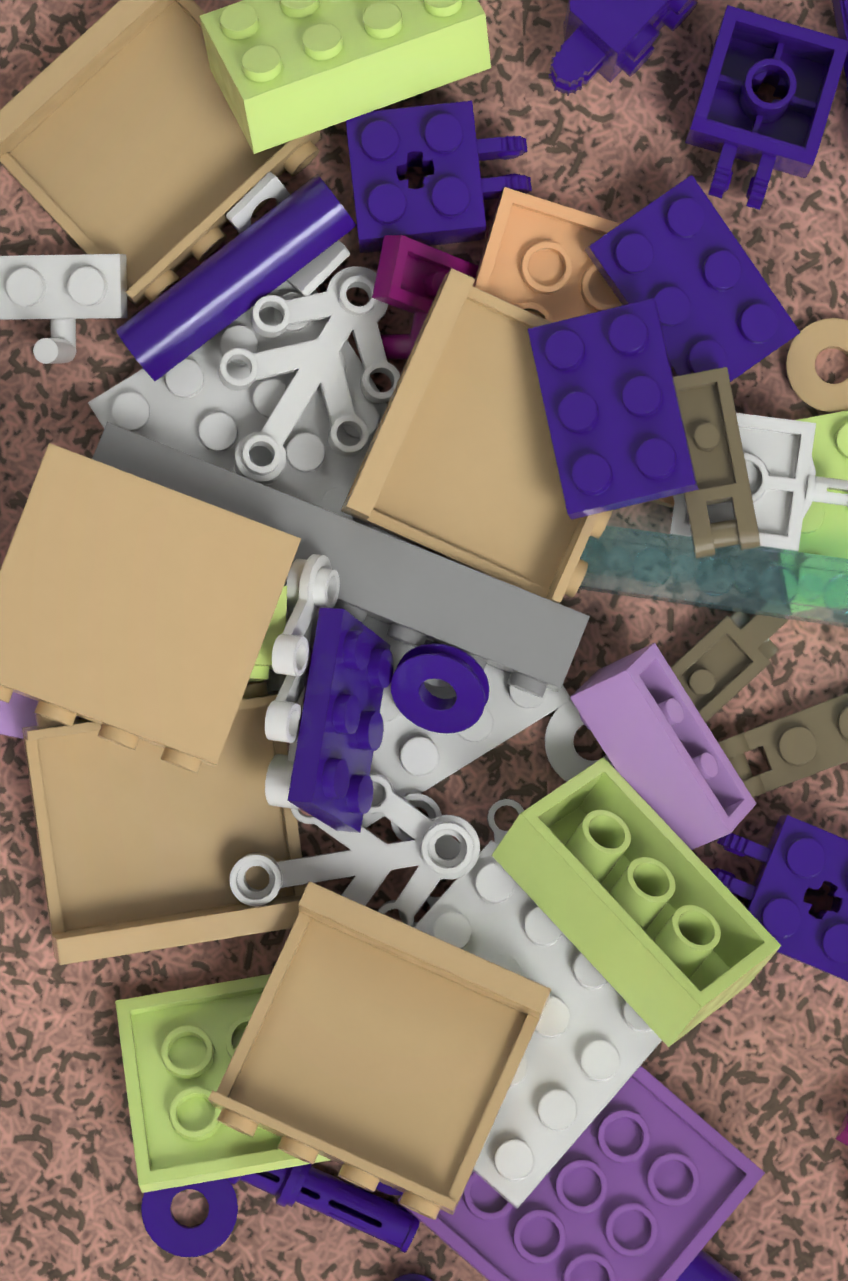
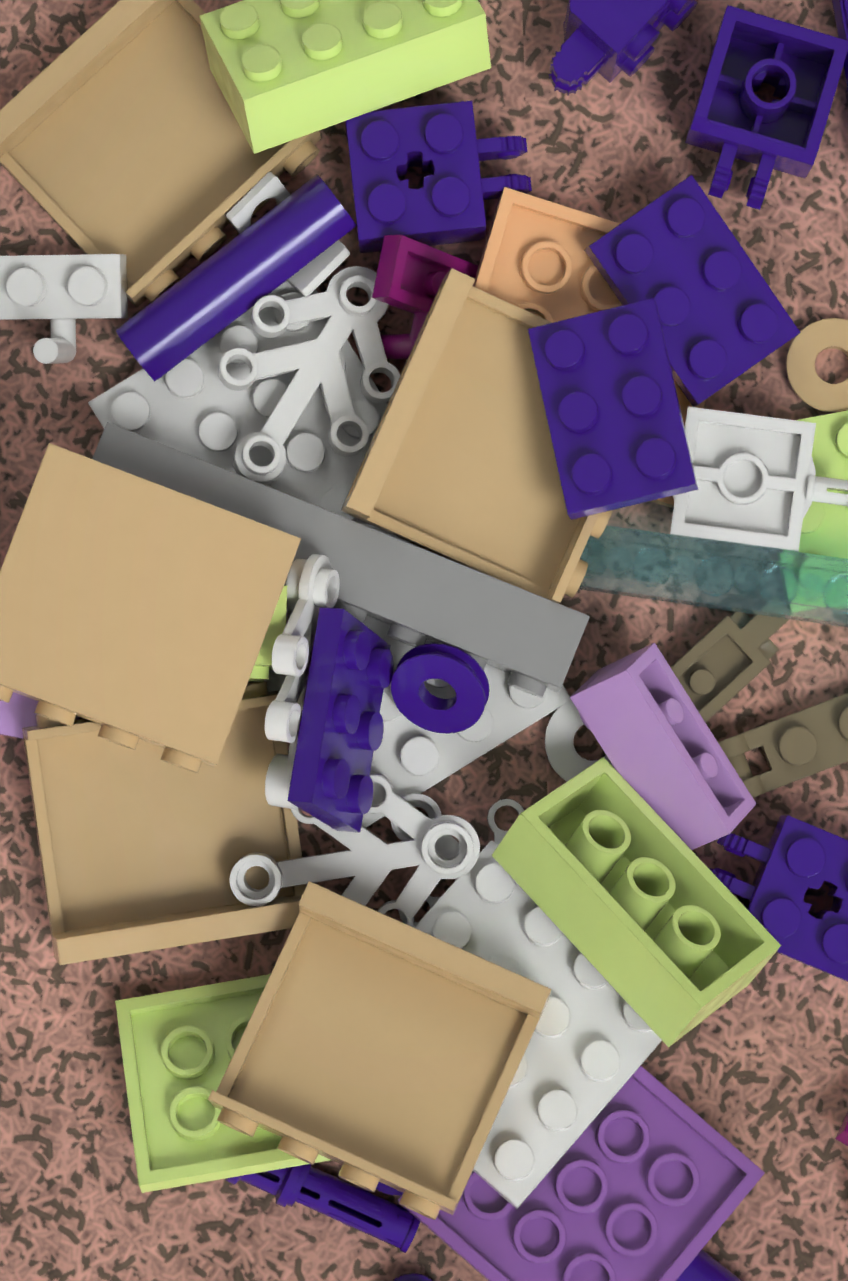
(191, 1240): dark purple piece -> none
(717, 463): dark tan plate -> none

